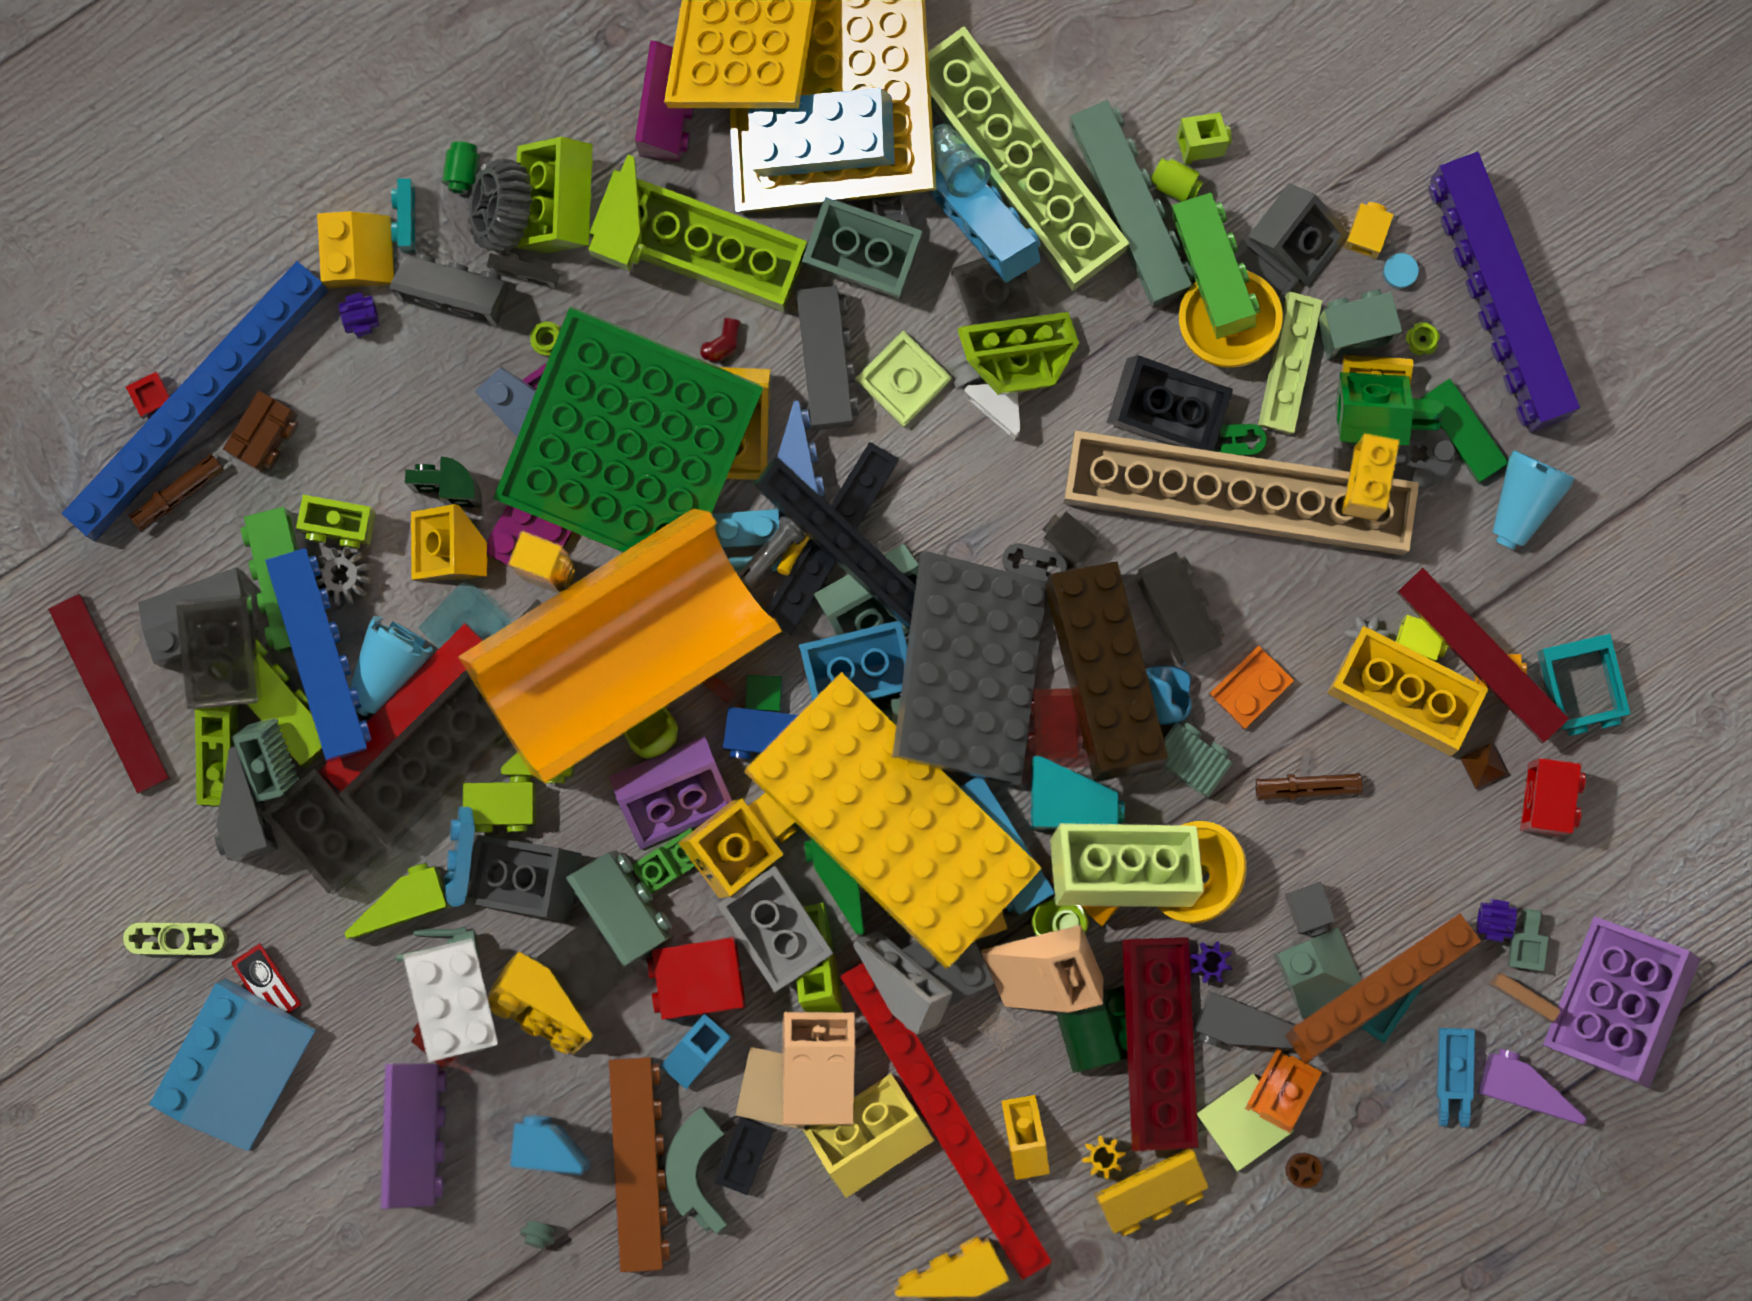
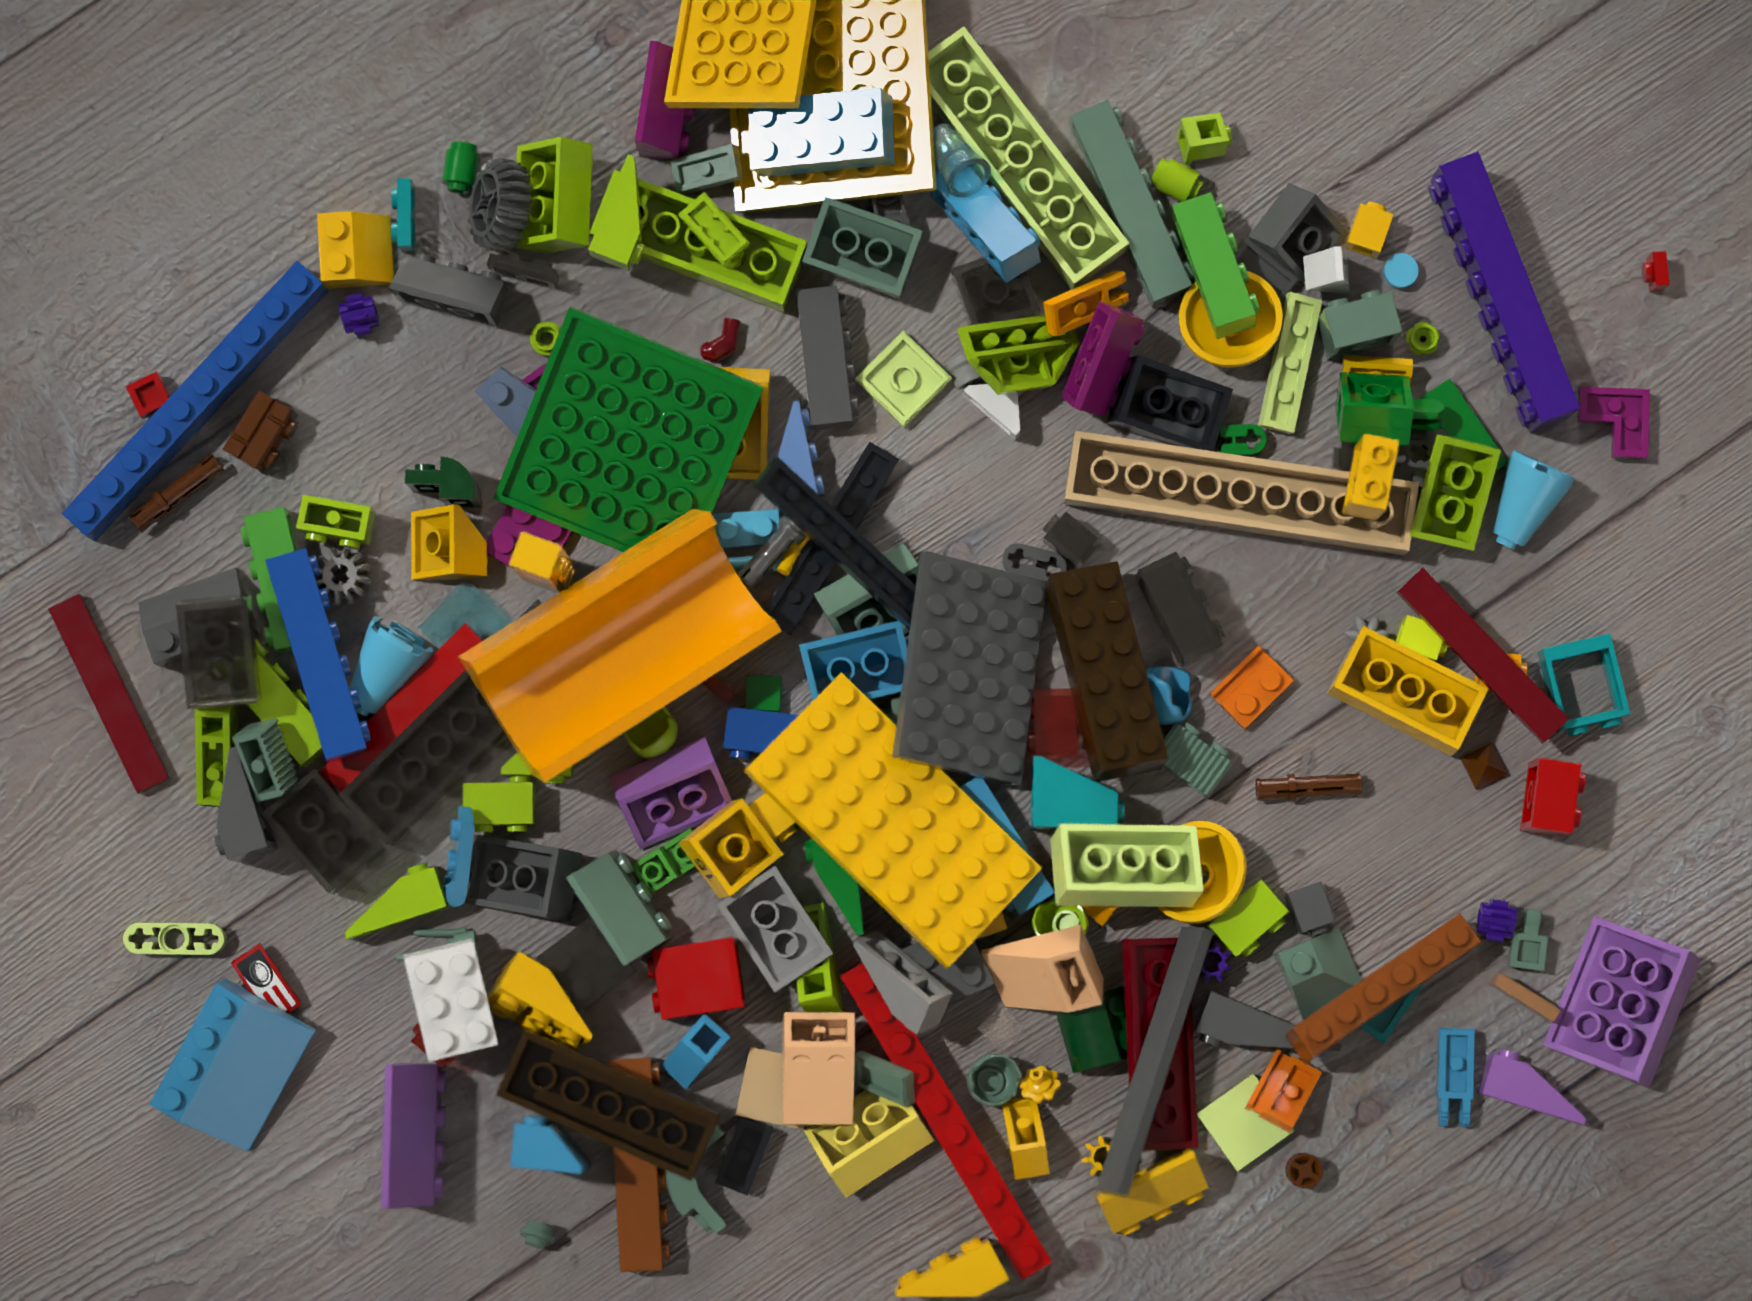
(608, 1104): none -> dark brown brick
(706, 169): none -> sand green plate
(714, 229): none -> lime plate
(884, 1079): none -> sand green tile
(993, 1079): none -> sand green hair
(1039, 1084): none -> yellow plant
(1079, 304): none -> light orange hinge
(1103, 359): none -> magenta slope
(1154, 1061): none -> dark grey tile
(1248, 919): none -> lime brick
(1327, 271): none -> white slope
(1455, 492): none -> lime slope
(1626, 411): none -> magenta plate
(1656, 271): none -> red plate

